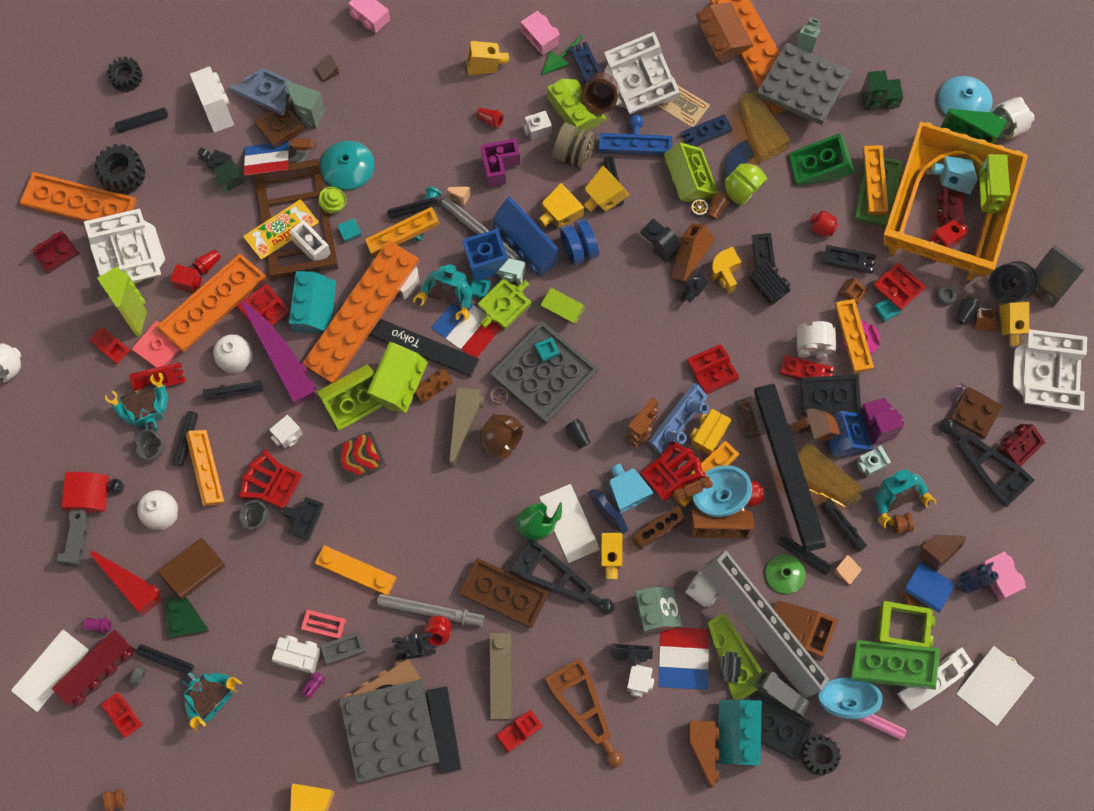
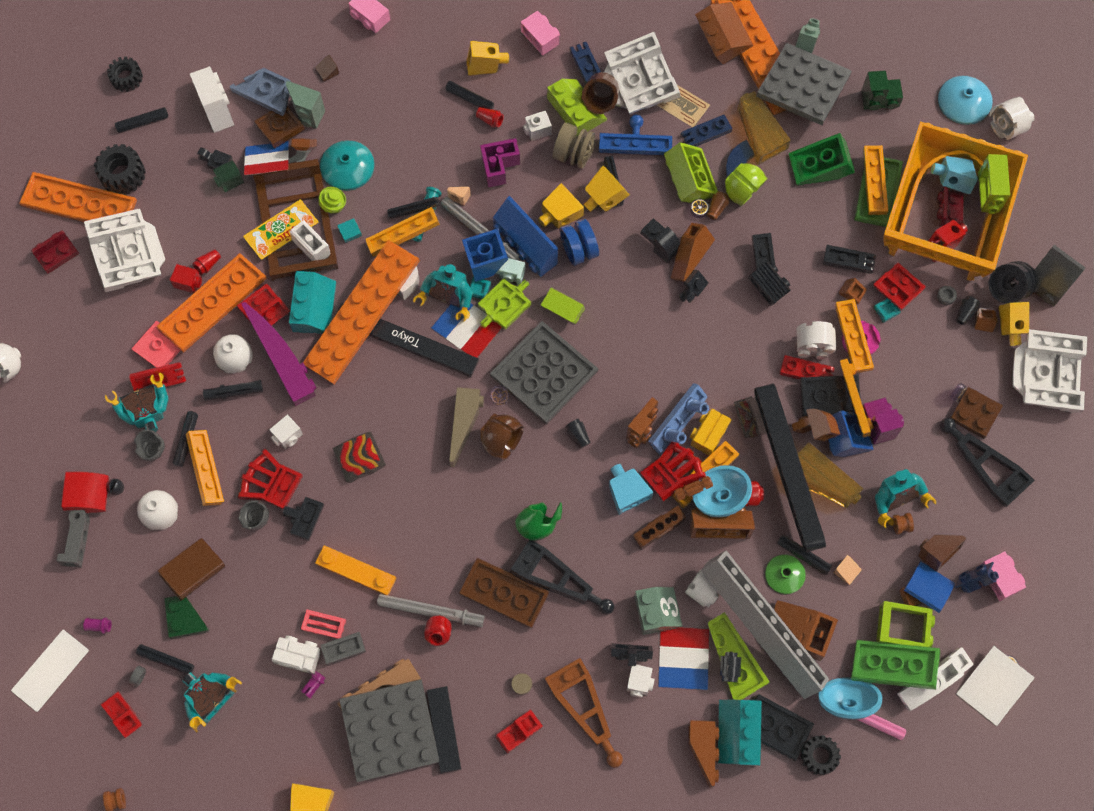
(93, 669): dark red brick -> none
(109, 345): red slope -> none
(125, 297): lime slope -> none
(134, 588): red slope -> none
(348, 397): lime slope -> none
(397, 378): lime slope -> none
(413, 646): black pin -> none
(438, 382): dark orange hinge -> none
(469, 95): none -> black axle
(500, 676): dark tan slope -> none
(521, 684): none -> dark tan tile
(547, 349): teal tile -> none
(556, 62): green piece -> none
(573, 528): white sticker -> none
(611, 544): yellow torso -> none
(613, 517): dark blue tile -> none
(713, 369): red slope -> none
(723, 265): yellow brick -> none
(781, 693): dark grey leg -> none
(823, 224): red head -> none
(850, 532): black pin -> none
(864, 423): none -> light orange plate
(880, 458): light aqua brick -> none
(975, 124): green slope -> none
(1021, 443): dark red bracket -> none

